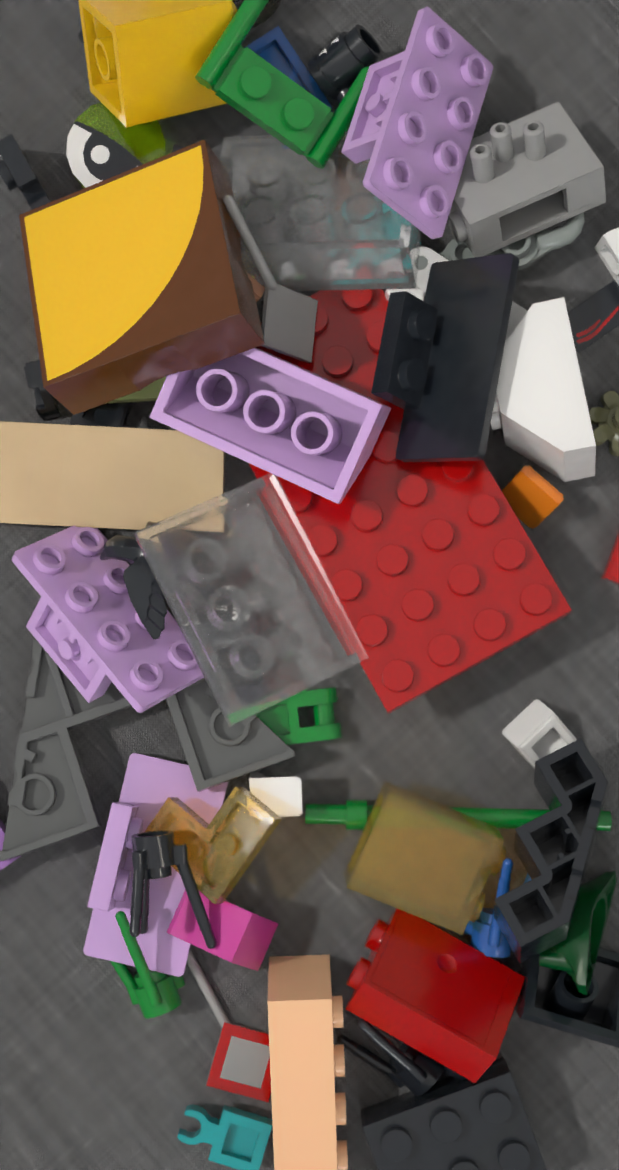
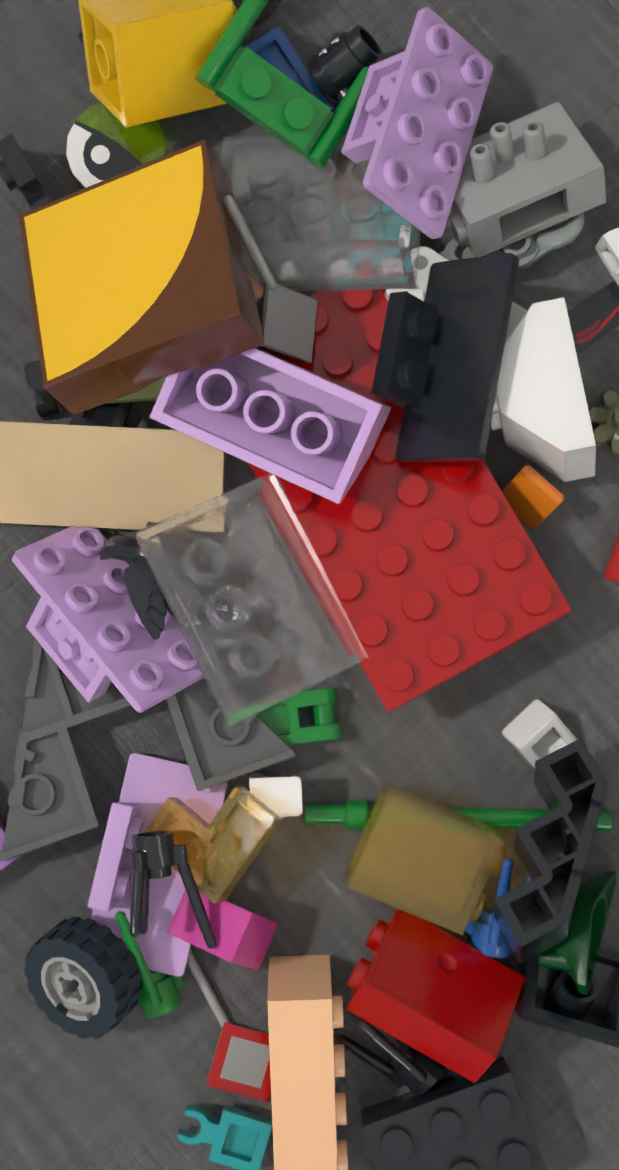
(83, 977): none -> black wheel

